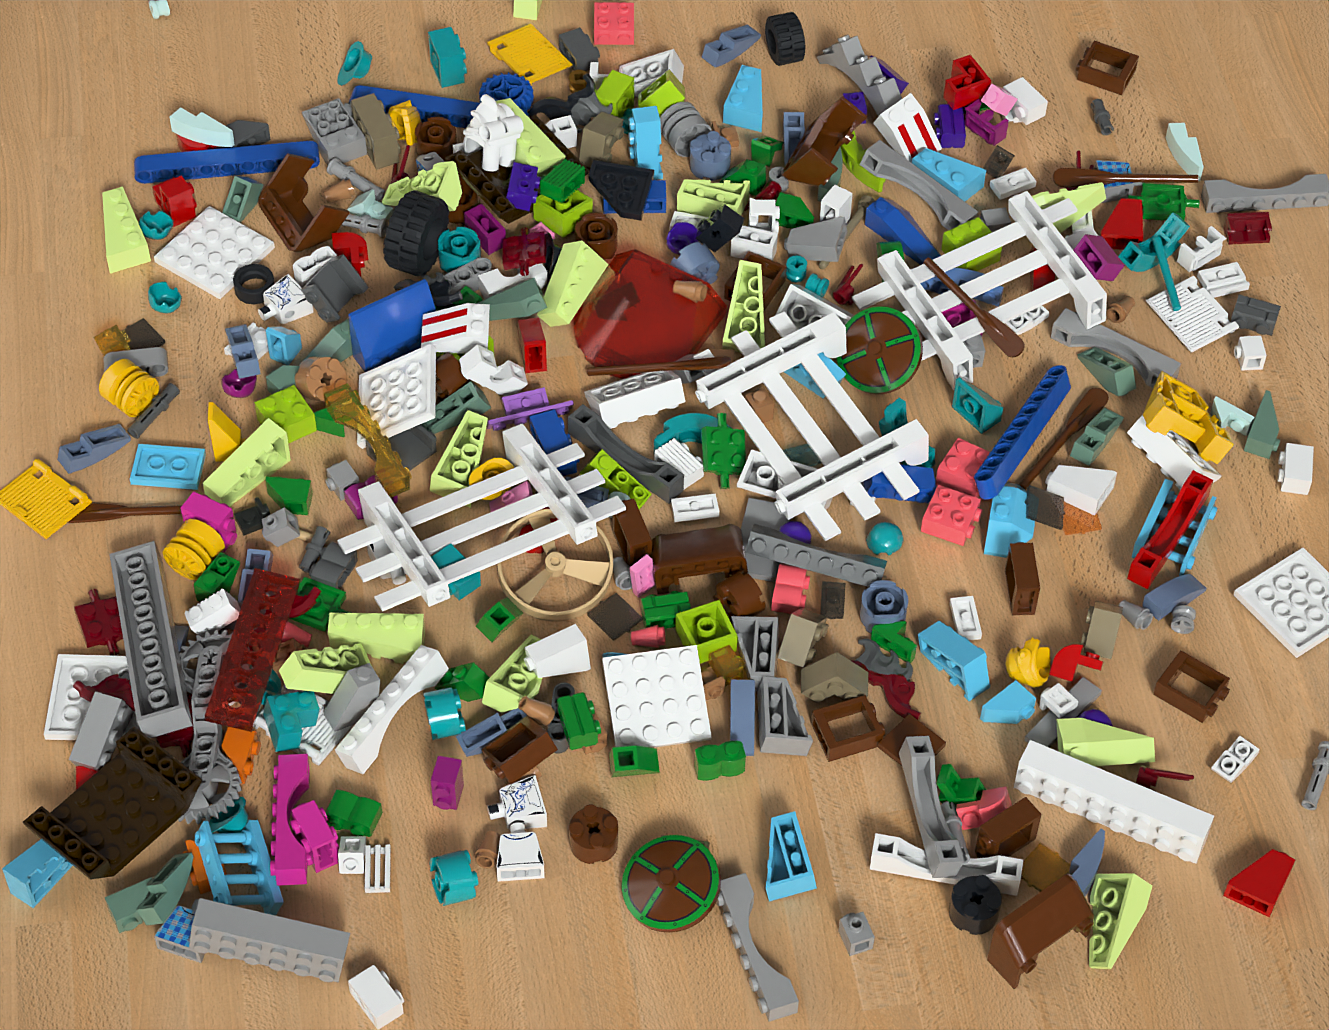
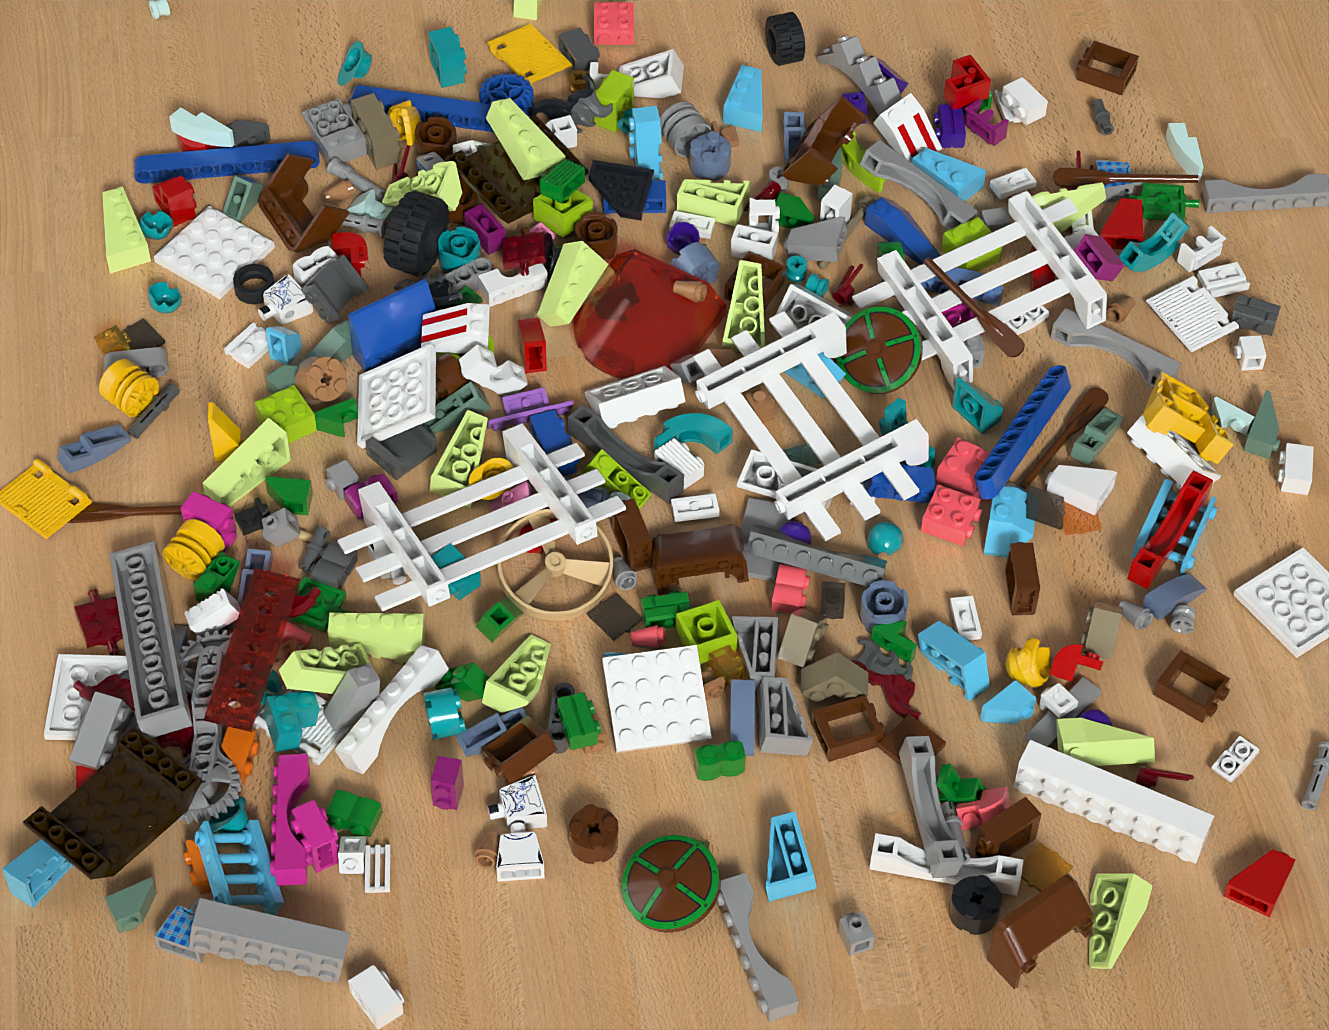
(166, 889): sand green slope -> none
(168, 466): medium azure plate -> none
(238, 387): magenta hair -> none
(242, 351): sand blue slope -> none
(347, 410): clear yellow arch -> none
(453, 877): teal brick -> none
(495, 131): white helmet -> none
(516, 302): sand green slope -> none
(522, 185): dark purple brick -> none
(537, 710): medium nougat cone -> none
(559, 654): white slope -> none
(599, 138): dark tan brick -> none
(633, 761): green slope -> none
(642, 576): bright pink plate -> none
(662, 93): lime brick -> none
(694, 364): reddish brown piece -> none
(719, 227): black brick -> none
(723, 450): green plate -> none
(730, 45): sand blue slope -> none
(739, 596): reddish brown brick -> none
(748, 171): green slope -> none
(764, 148): green slope -> none
(998, 162): clear smoke brick -> none
(999, 99): bright pink brick -> none
(1087, 862): sand blue slope -> none
(1109, 371): sand green slope -> none
(1166, 274): teal bar -> none
(1247, 228): dark red hinge -> none

